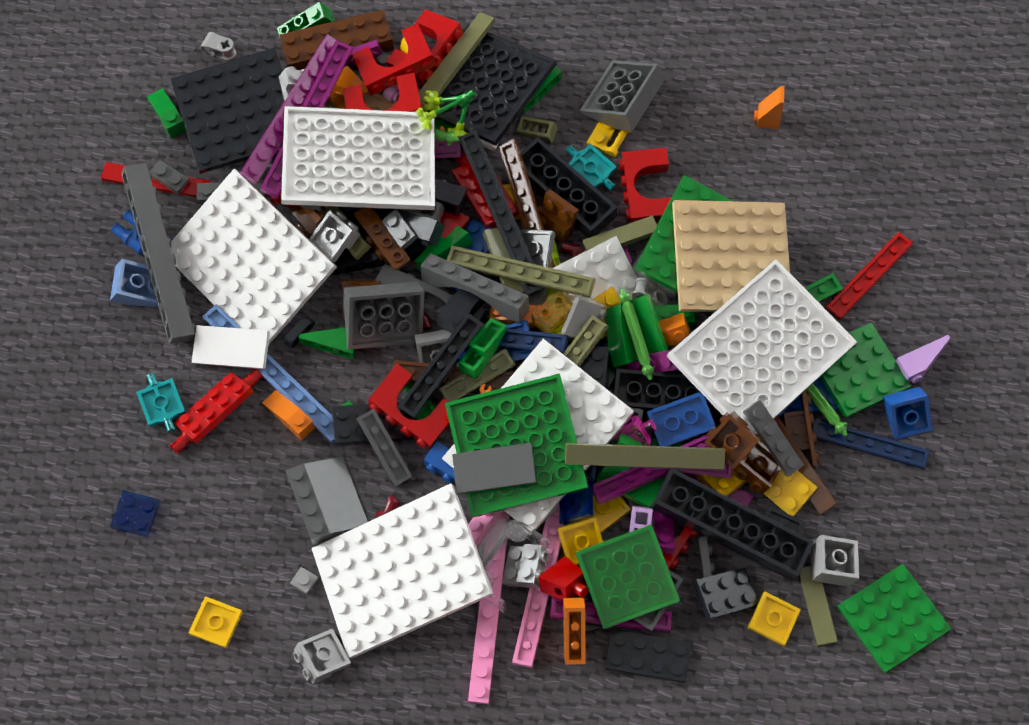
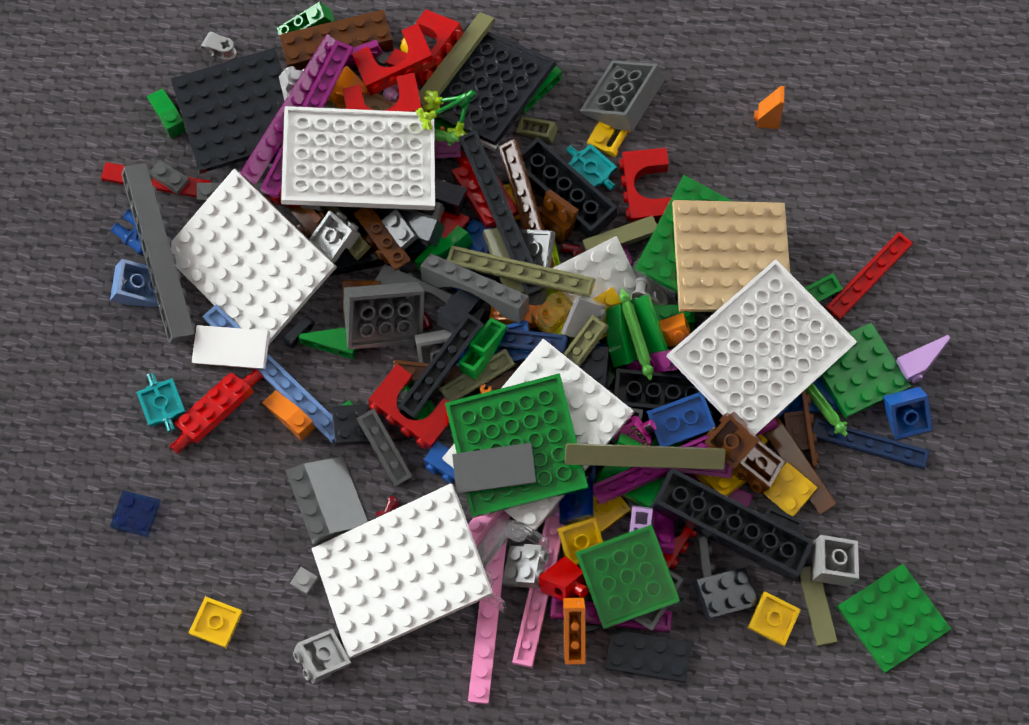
(773, 438): dark grey plate -> none

